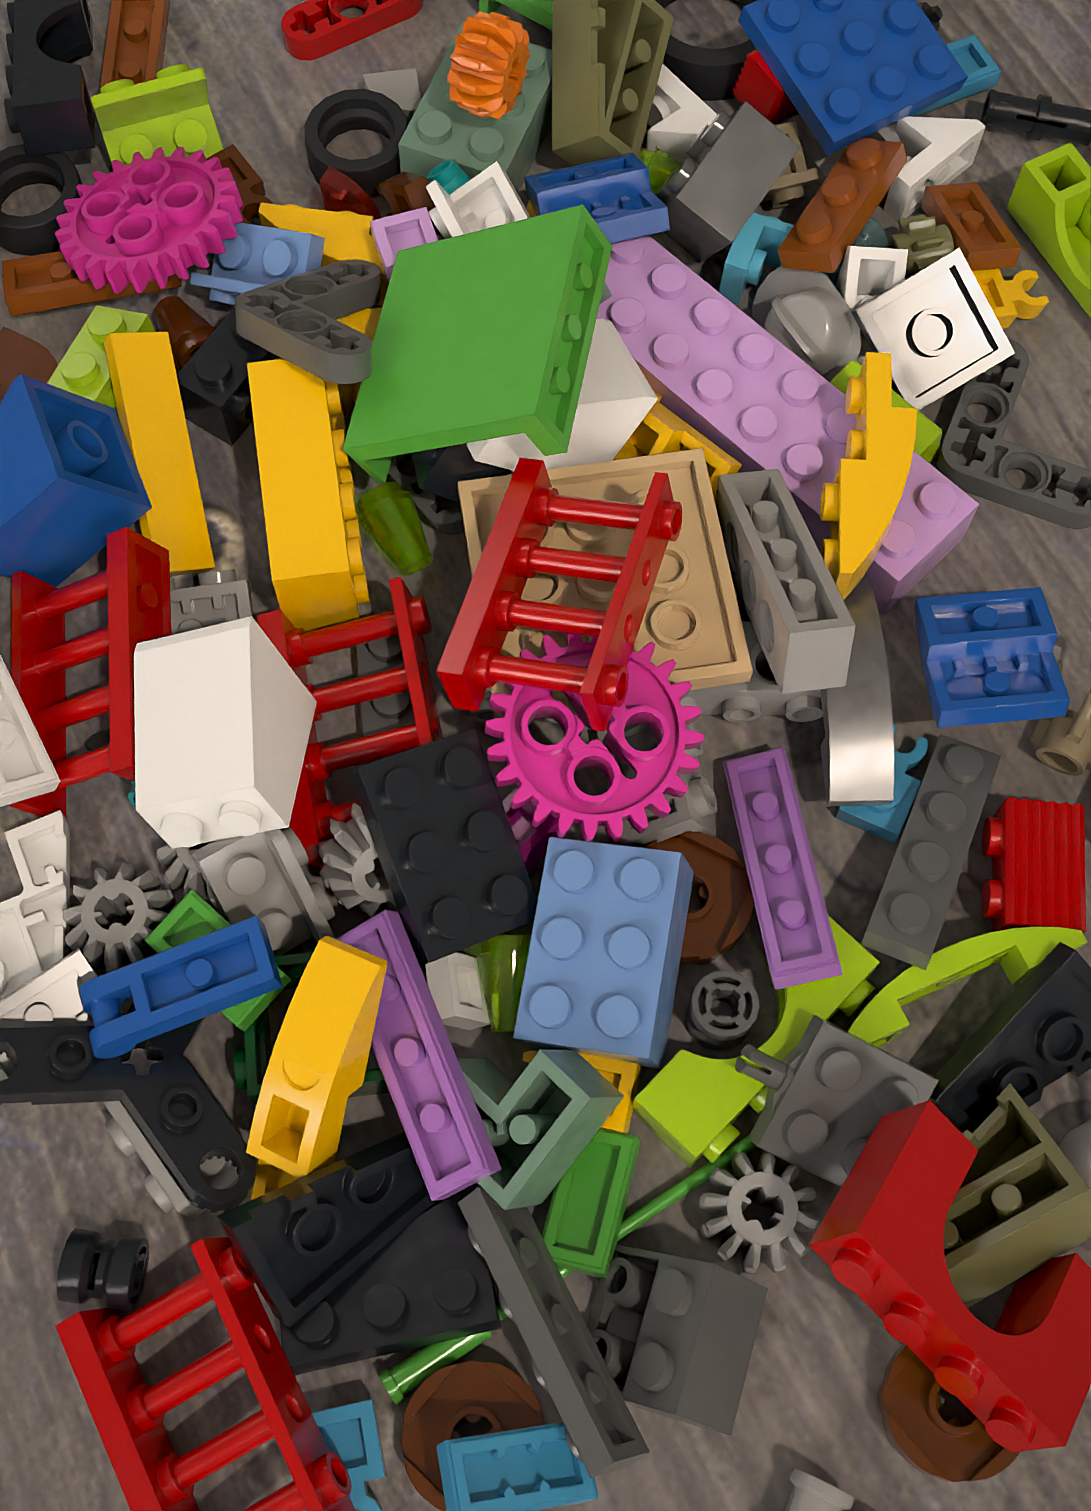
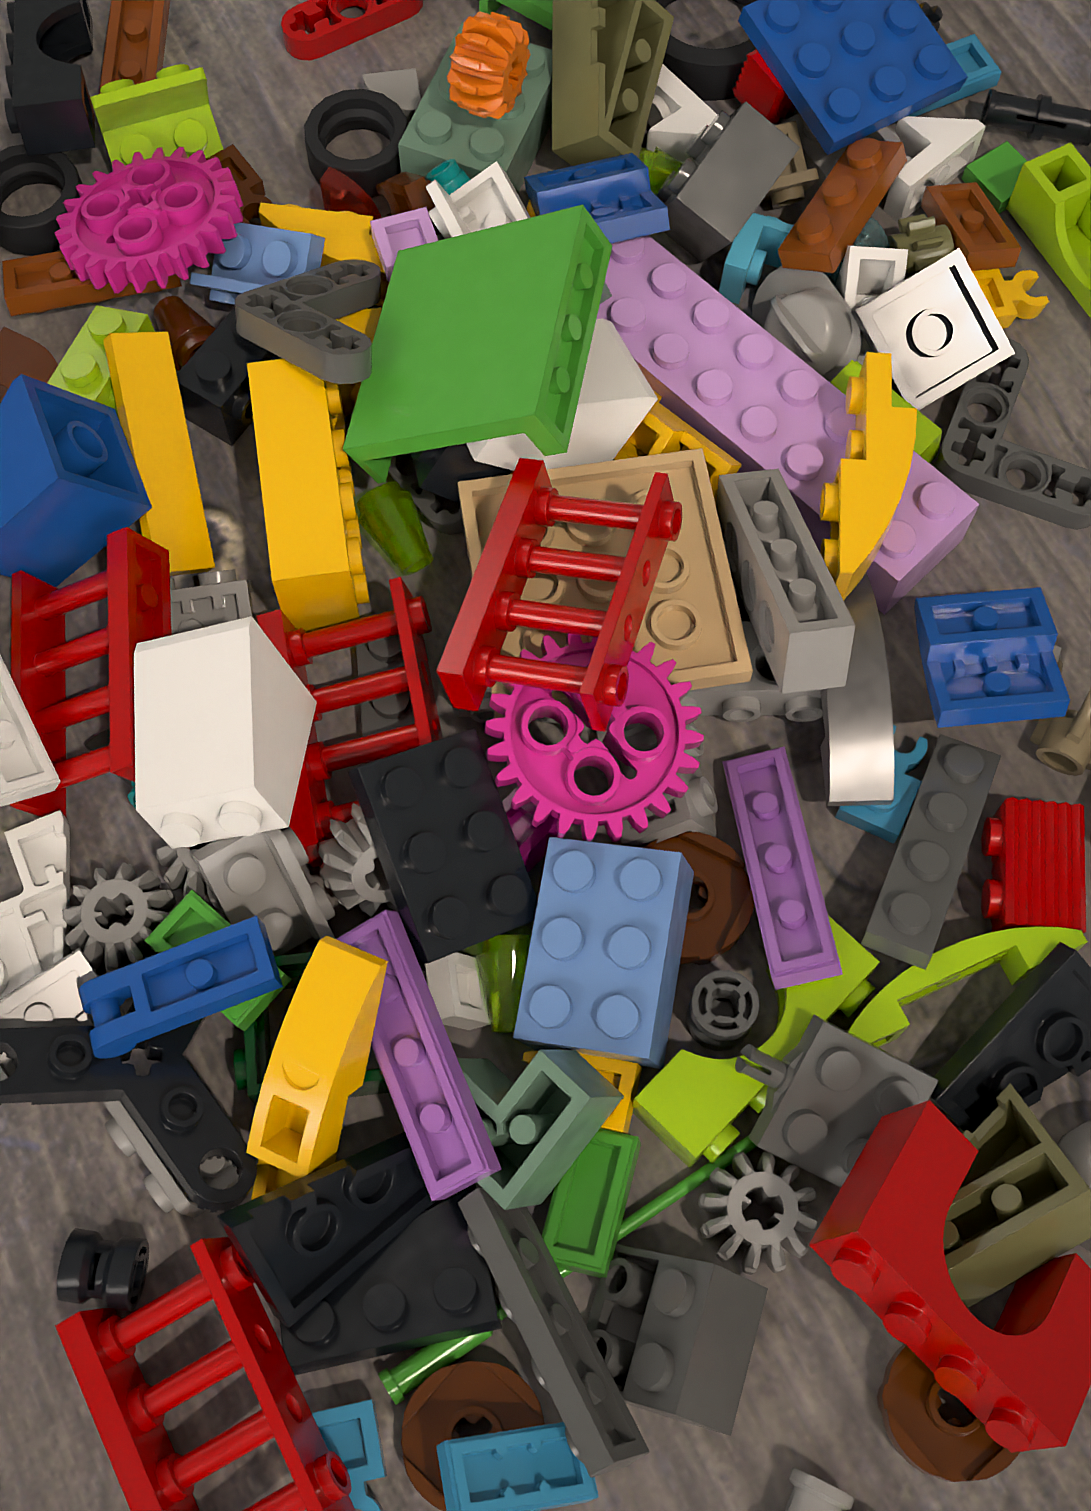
(996, 174): none -> bright green tile

